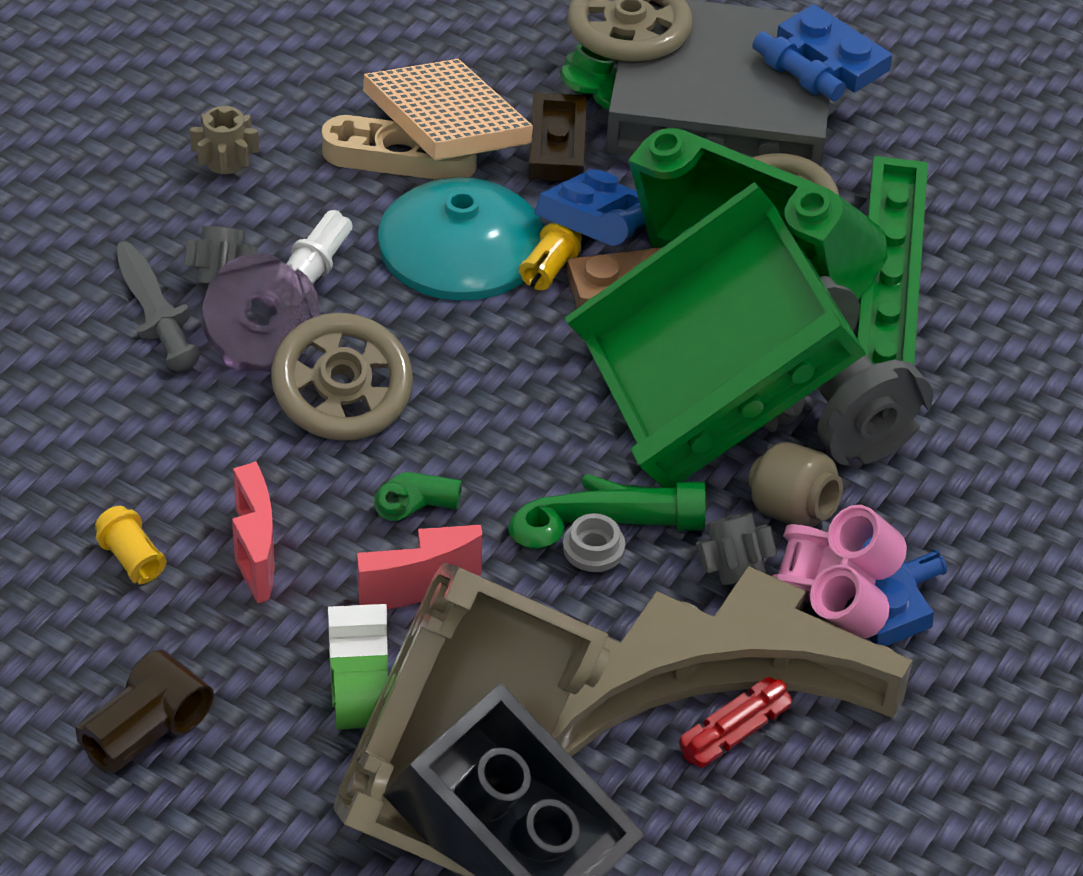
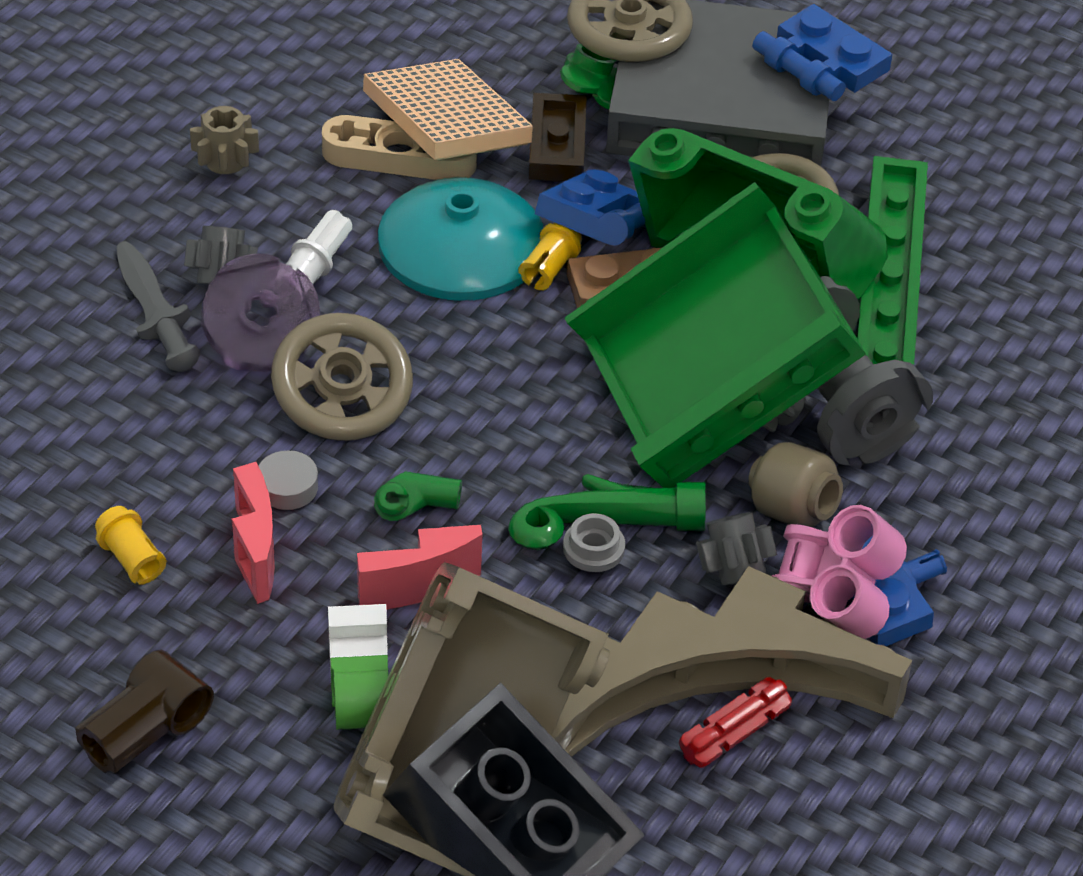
(289, 479): none -> light grey tile

